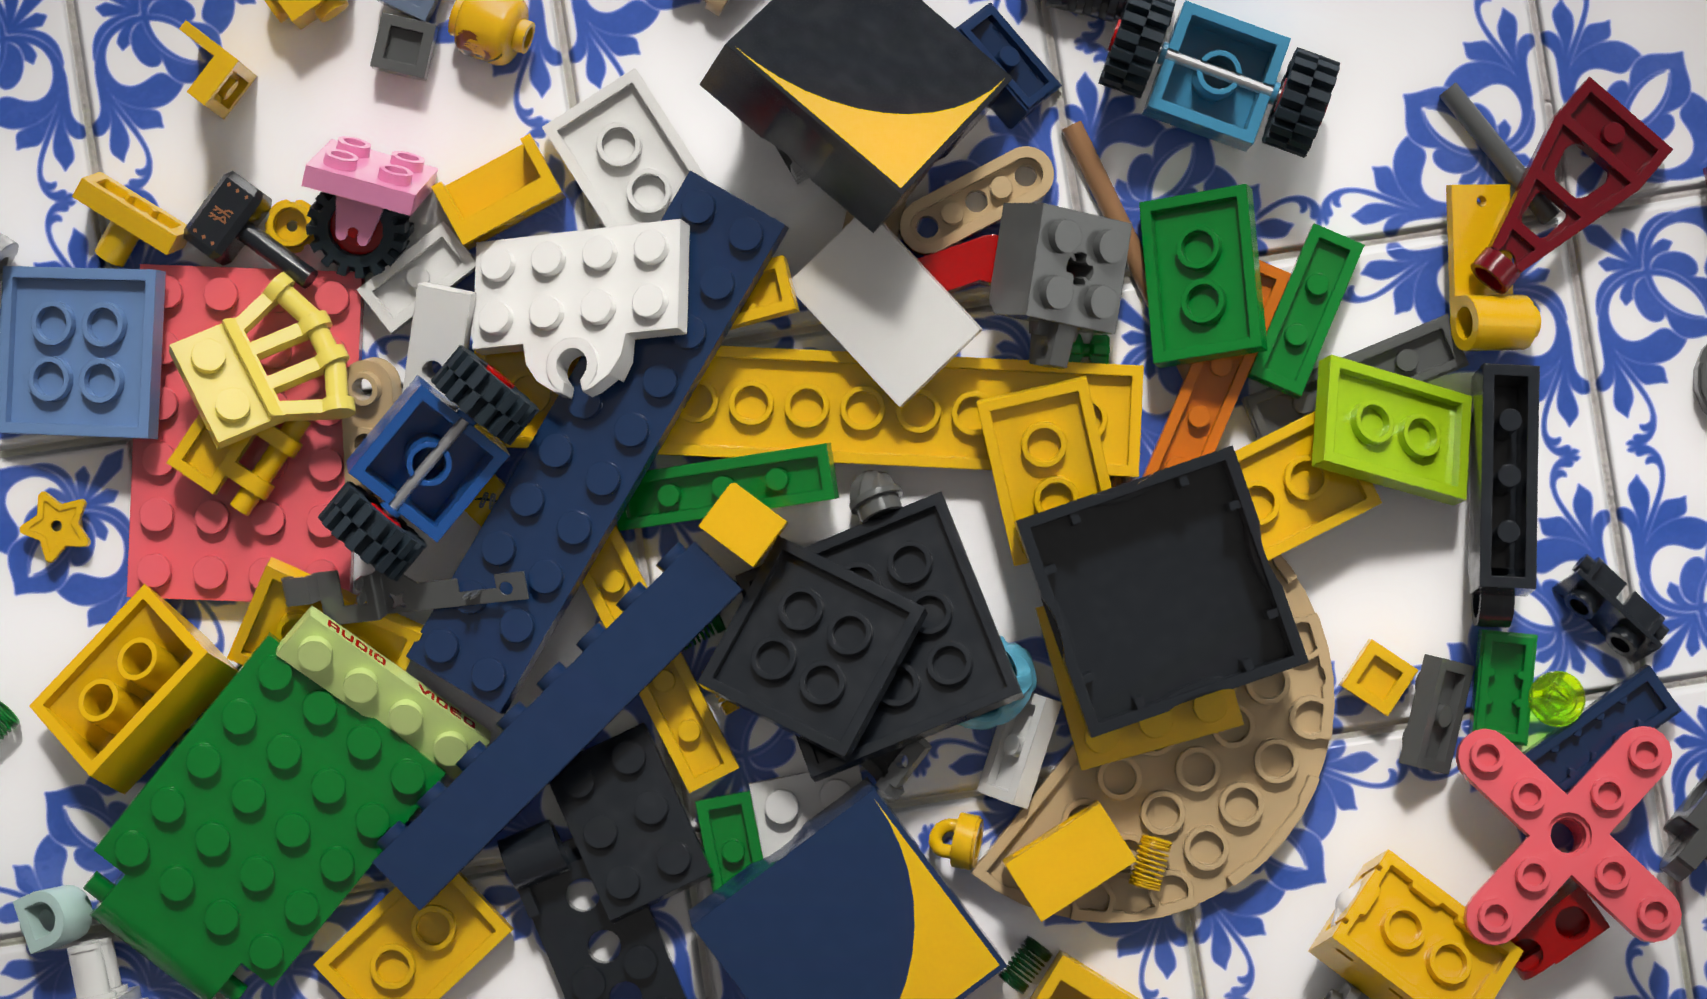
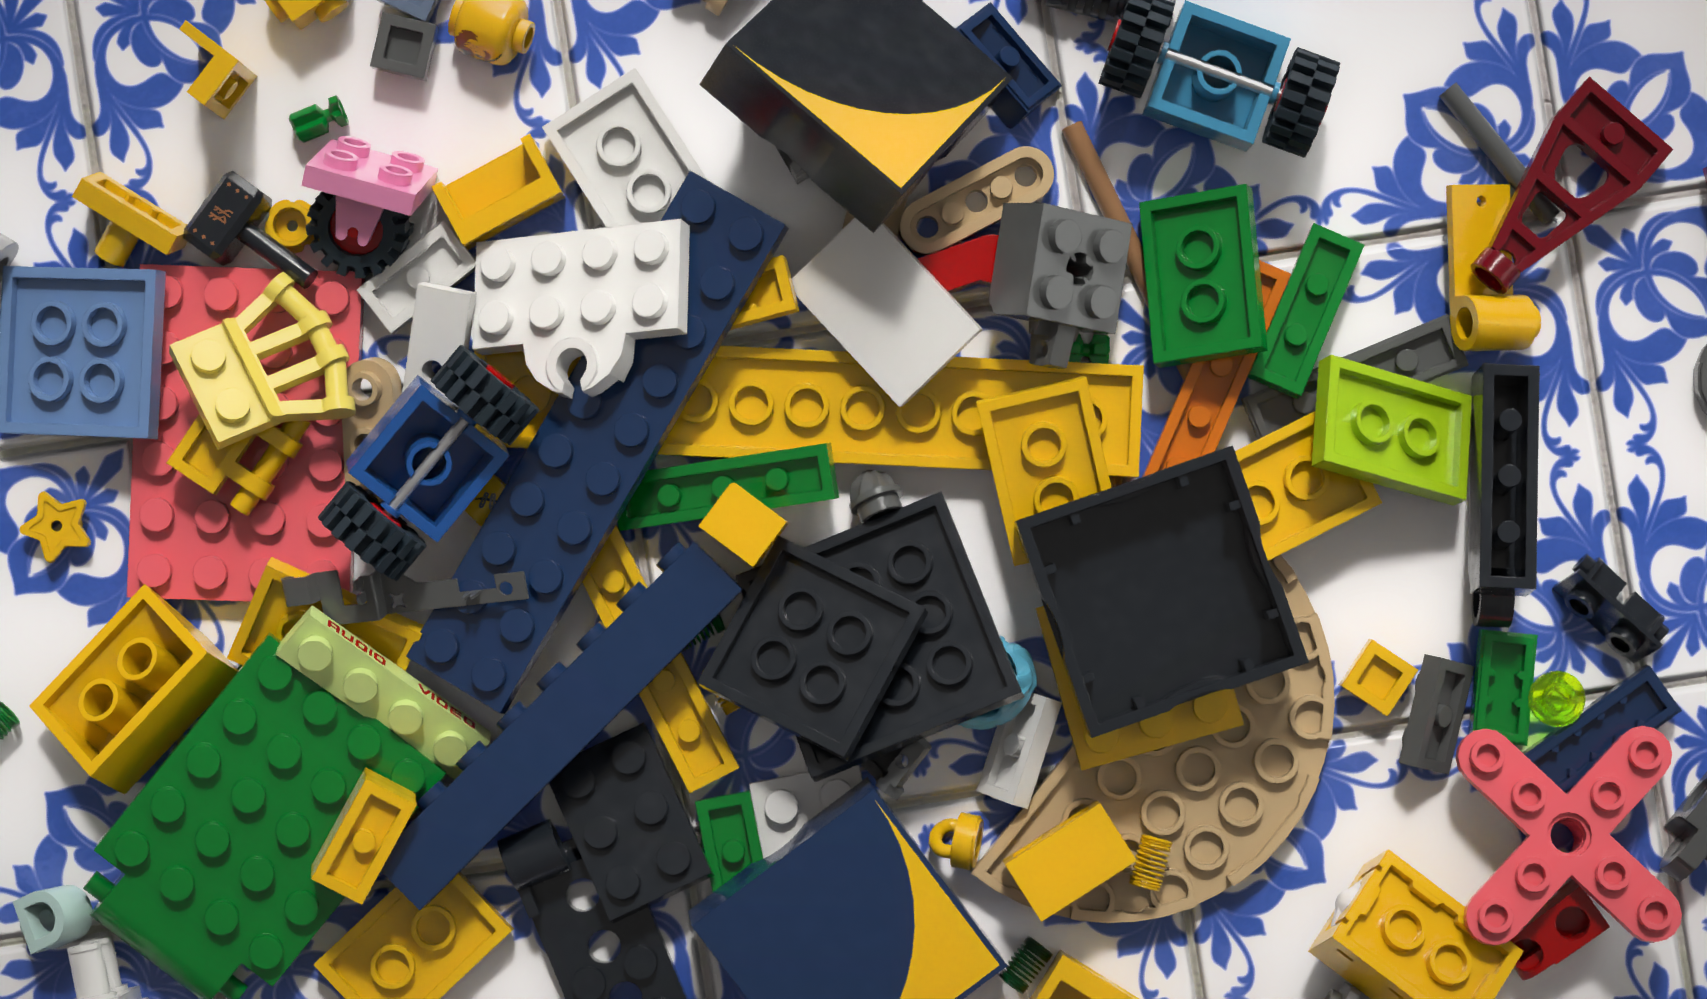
(314, 121): none -> green piece
(363, 836): none -> yellow panel

